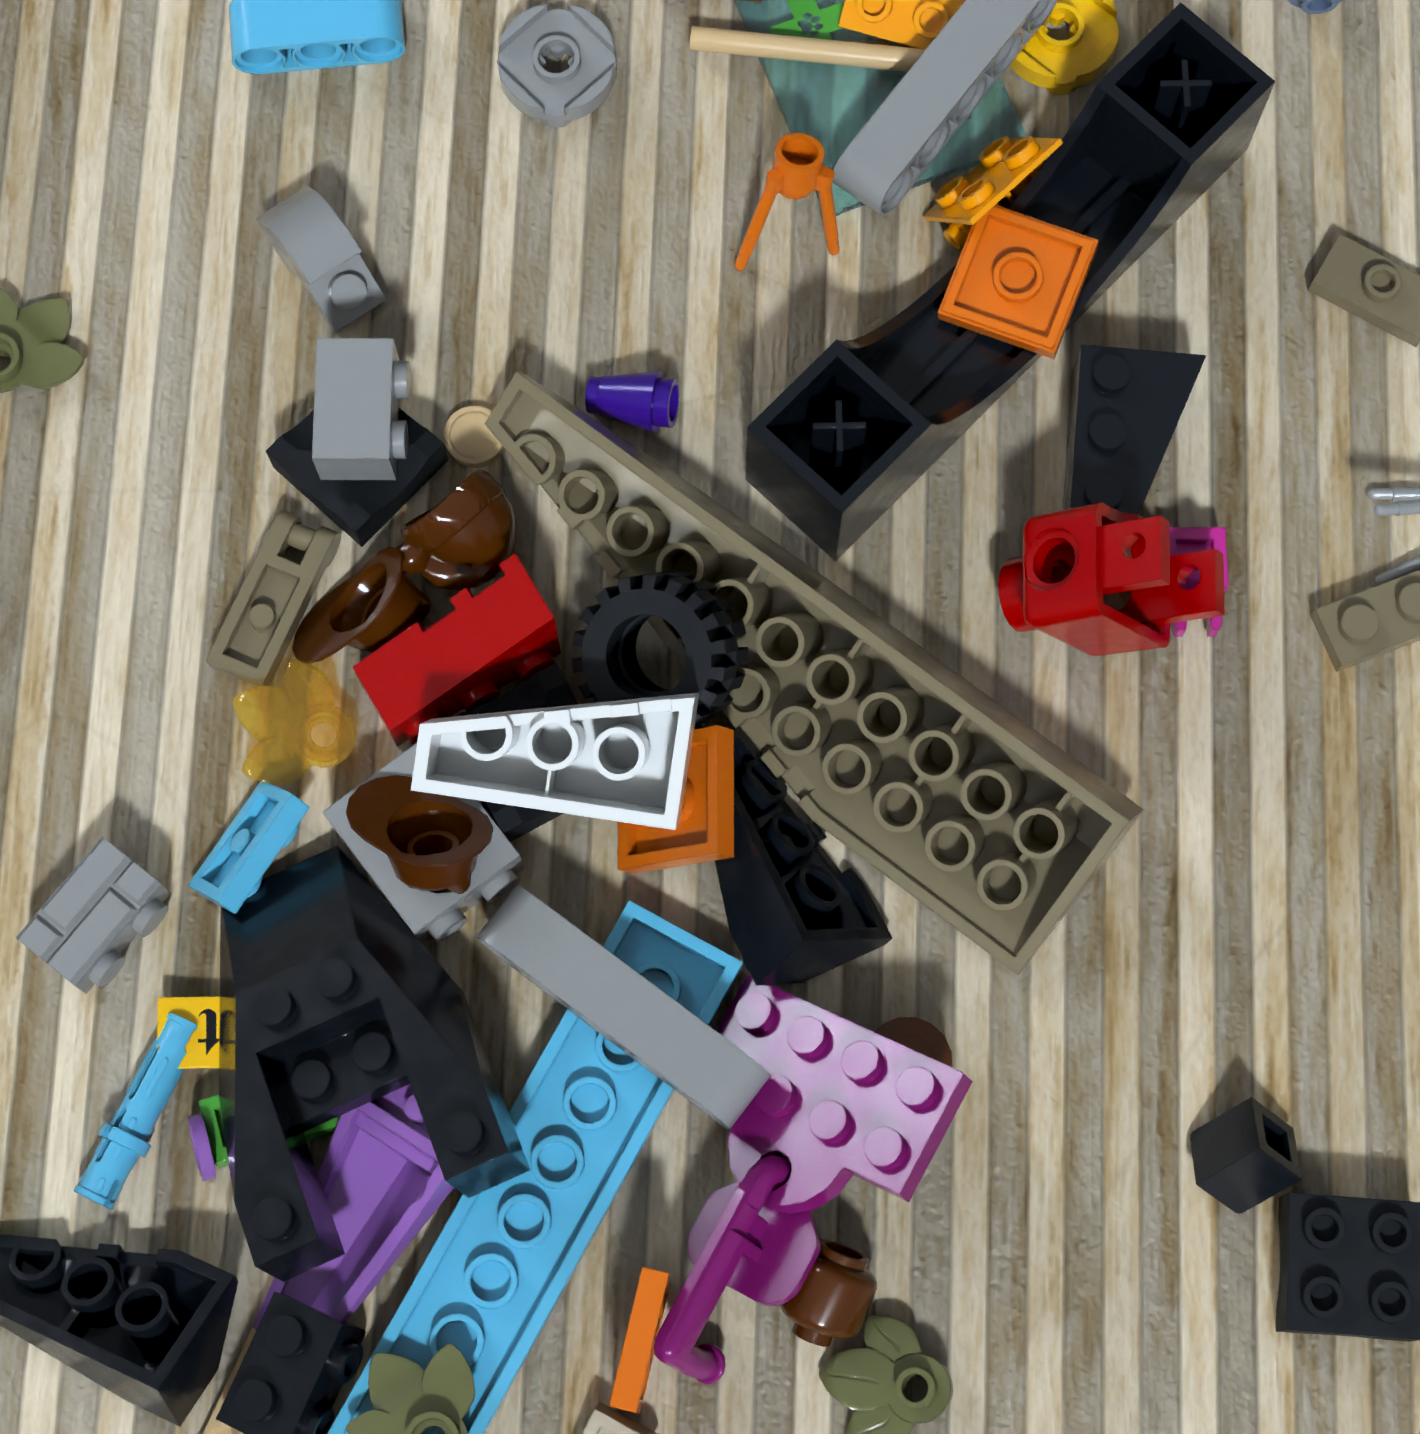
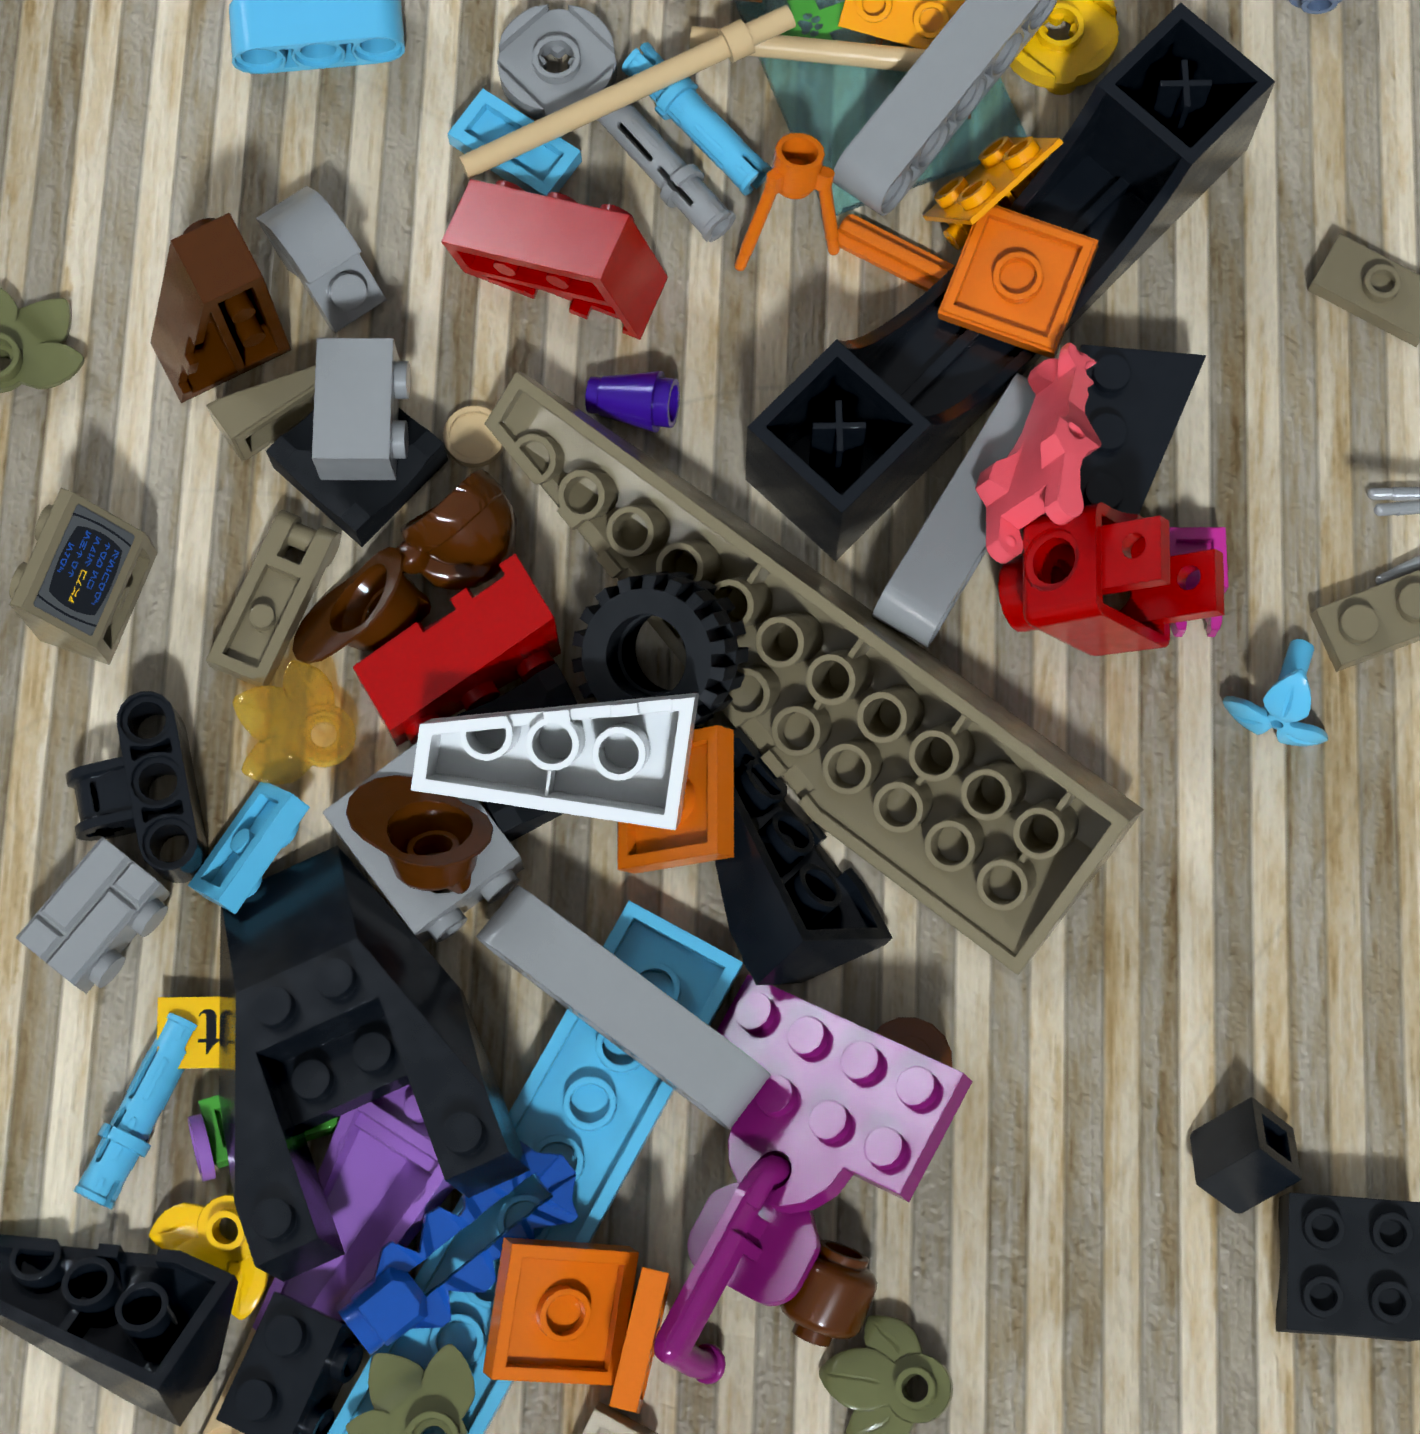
(81, 577): none -> slope
(115, 791): none -> black piece
(197, 1232): none -> yellow plate
(213, 310): none -> reddish brown wedge
(264, 412): none -> dark tan slope
(393, 1300): none -> blue sword
(535, 171): none -> medium azure plate
(557, 247): none -> wedge
(560, 1311): none -> orange tile
(679, 183): none -> light grey pin
(702, 124): none -> medium azure pin
(732, 43): none -> tan bar
(891, 252): none -> orange axle
(954, 532): none -> light grey beam
(1047, 458): none -> coral animal
(1284, 702): none -> medium azure plant

